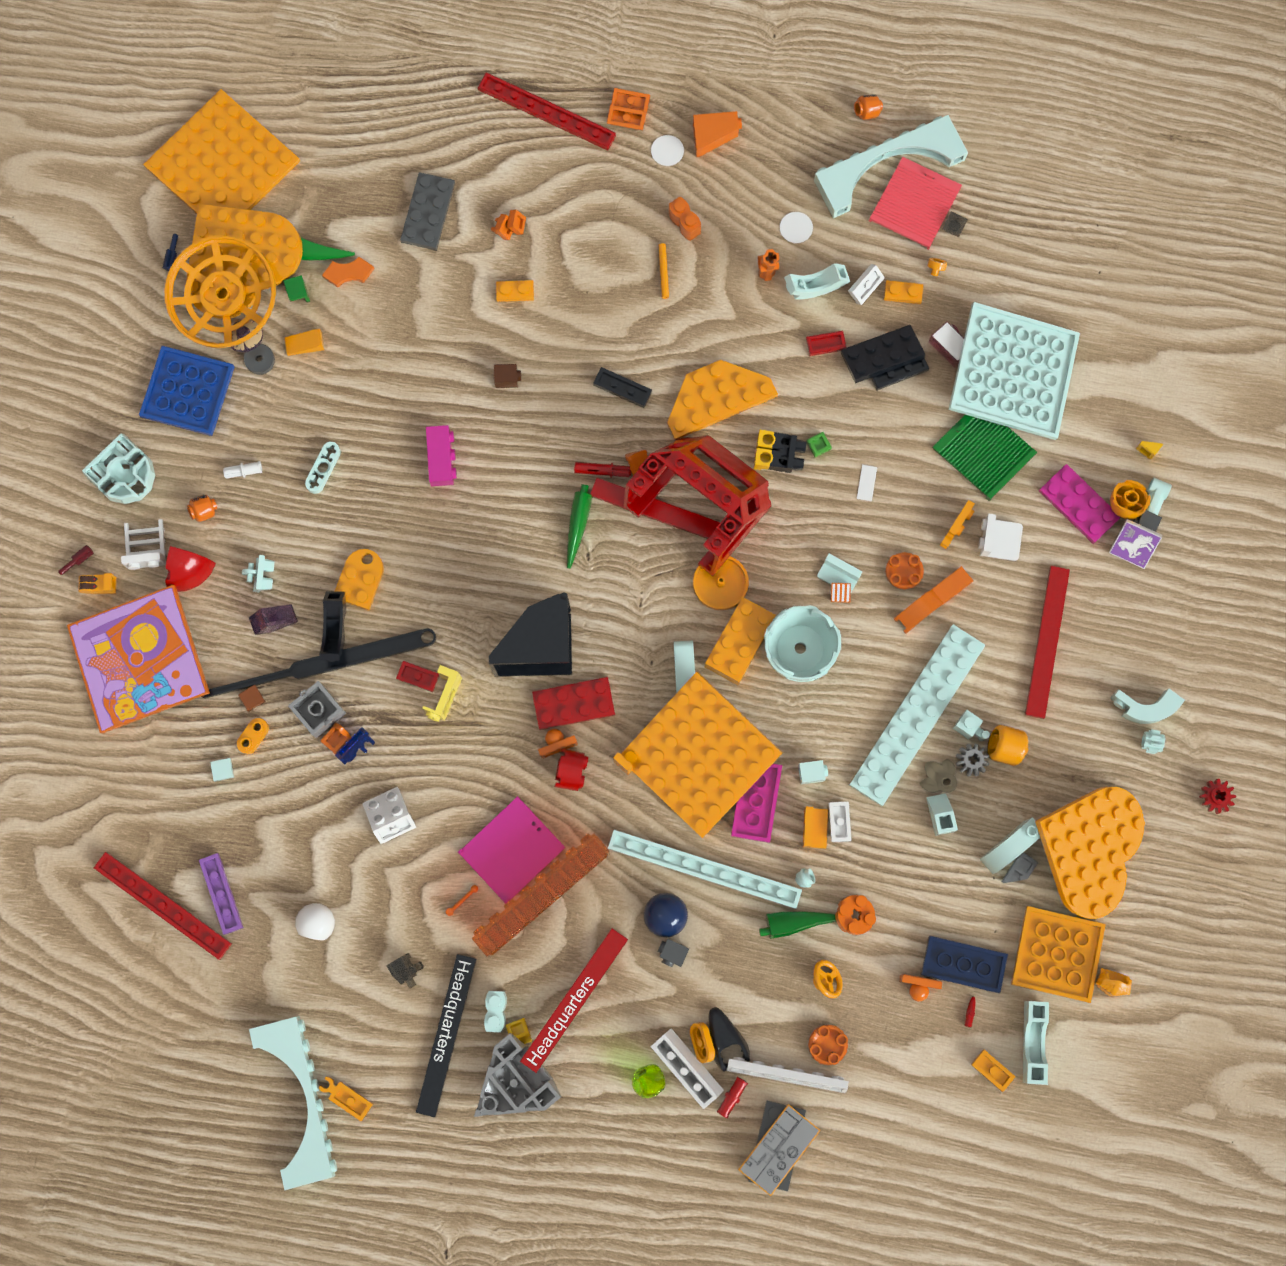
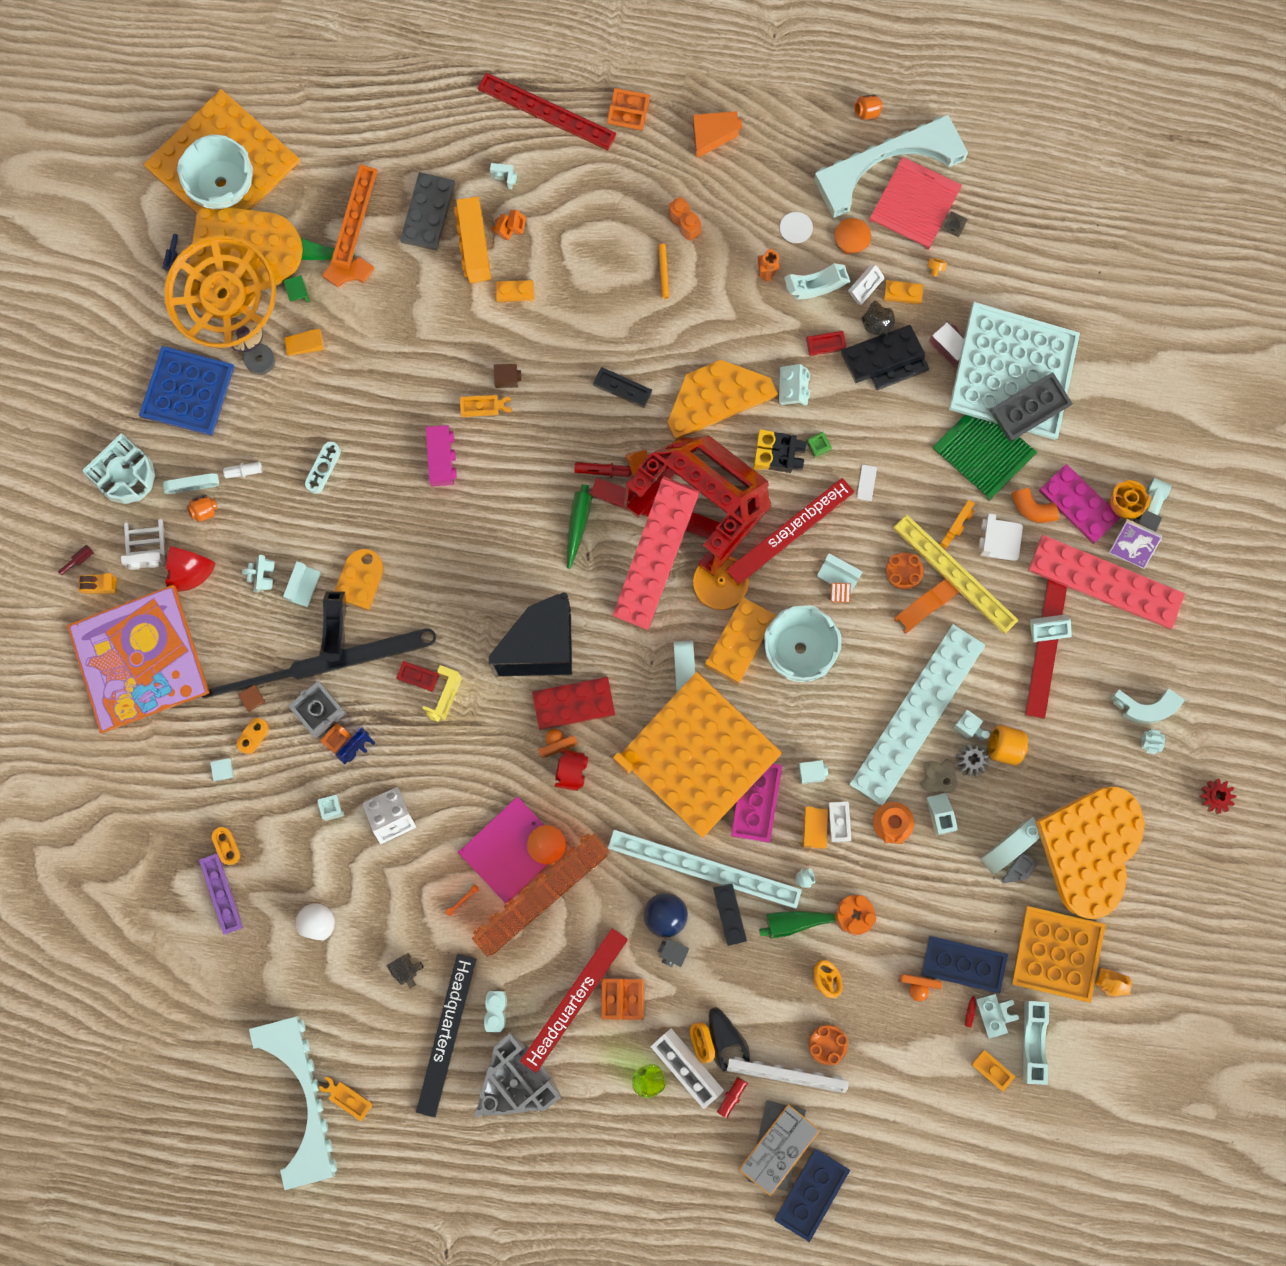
(162, 905): red plate -> none
(191, 483): none -> light aqua beam
(214, 160): none -> light aqua piece
(225, 846): none -> light orange plate
(272, 619): clear purple slope -> none
(302, 584): none -> light aqua panel
(330, 808): none -> light aqua panel
(354, 216): none -> orange plate
(472, 240): none -> light orange brick
(483, 405): none -> light orange plate
(503, 172): none -> light aqua bracket
(519, 1030): yellow slope -> none
(546, 844): none -> orange dish
(622, 999): none -> orange slope
(656, 552): none -> coral plate
(667, 150): white sticker -> none
(730, 914): none -> black plate
(790, 531): none -> red tile
(794, 385): none -> light aqua bracket
(812, 1195): none -> dark blue plate
(852, 235): none -> orange dish
(878, 319): none -> clear smoke cap
(893, 822): none -> orange piece
(955, 574): none -> light yellow tile
(995, 1015): none -> light aqua plate
(1031, 407): none -> dark grey plate
(1033, 511): none -> orange cylinder
(1050, 628): none -> light aqua slope
(1106, 582): none -> coral plate
(1149, 449): yellow slope -> none

